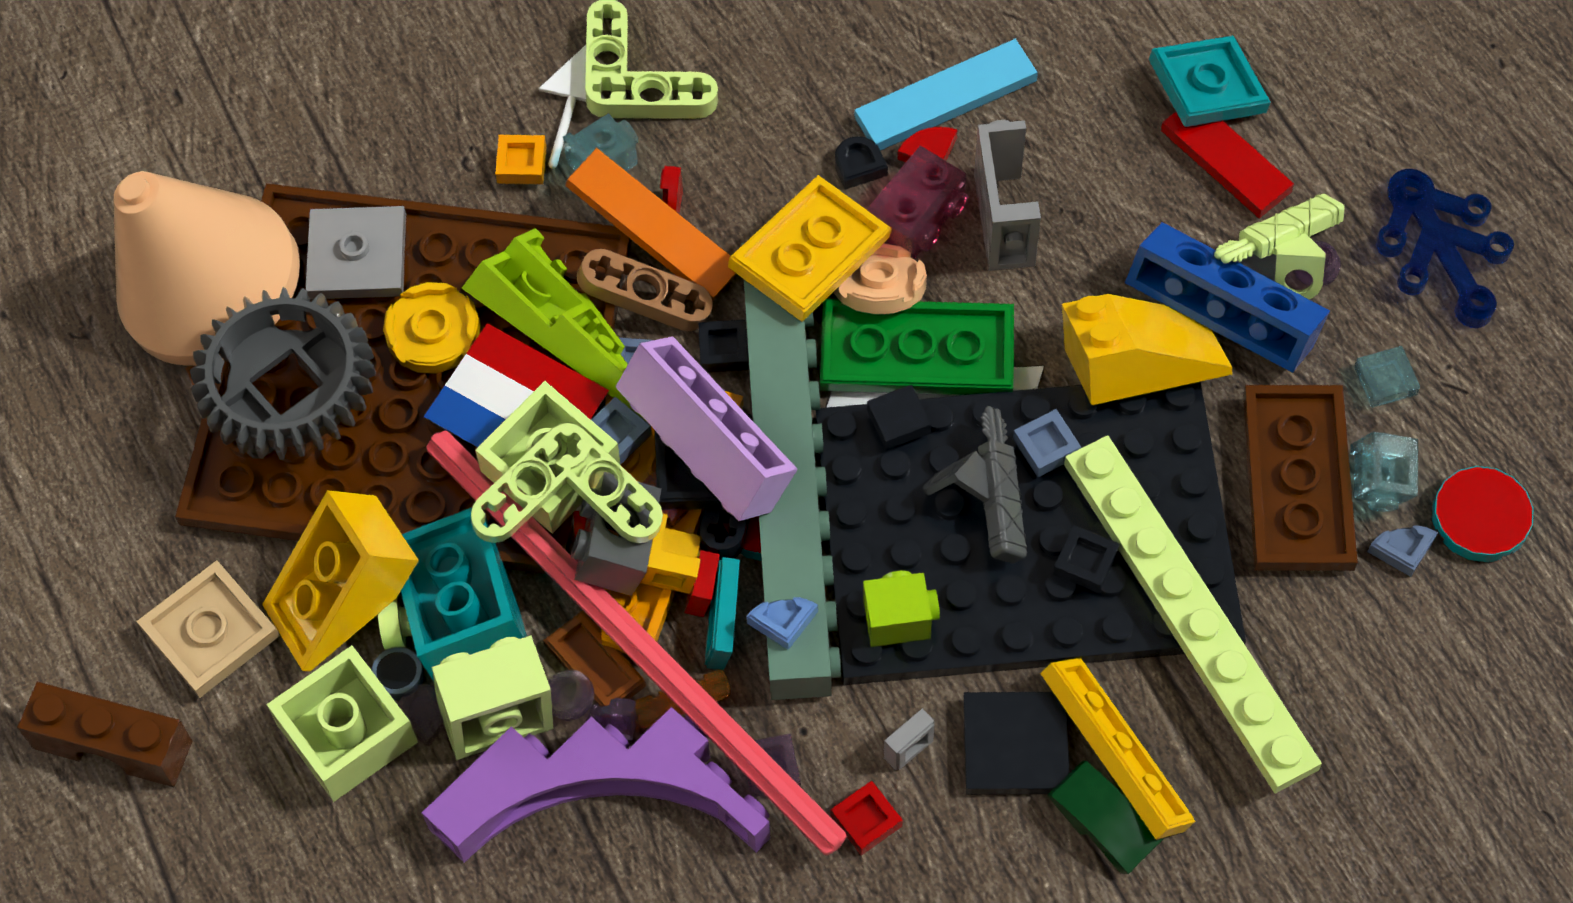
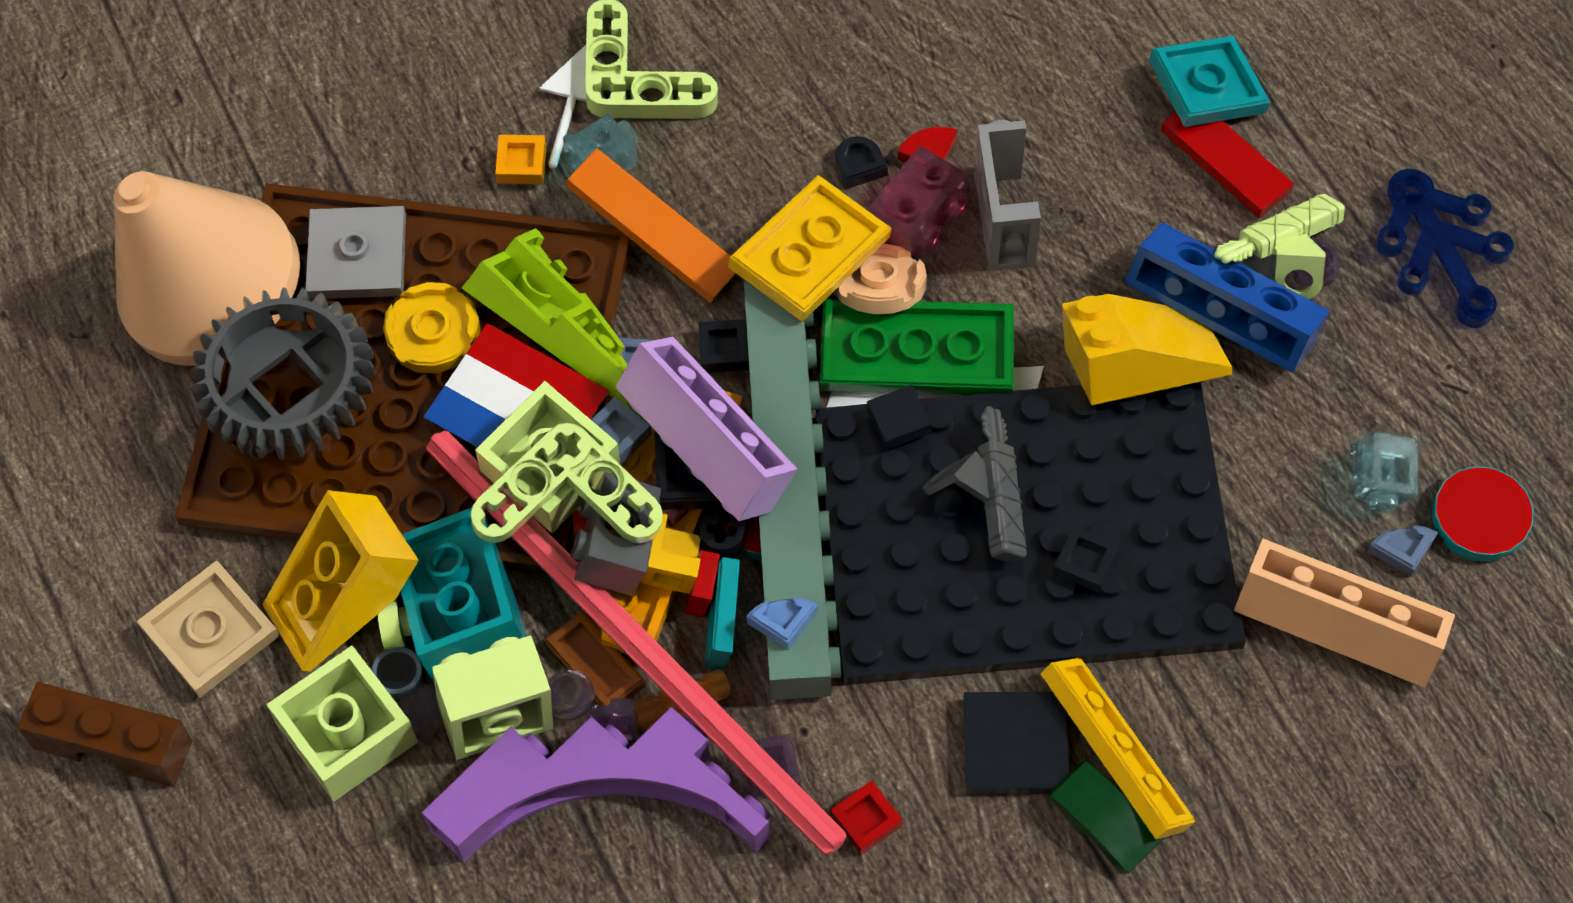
(607, 290): medium nougat beam -> none
(672, 187): red tile -> none
(899, 608): lime brick -> none
(909, 740): light grey tile -> none
(946, 94): medium azure tile -> none
(1046, 442): sand blue tile -> none
(1193, 615): yellowish green plate -> none
(1299, 478): reddish brown plate -> none
(1344, 613): none -> light nougat brick
(1387, 376): clear light blue tile -> none

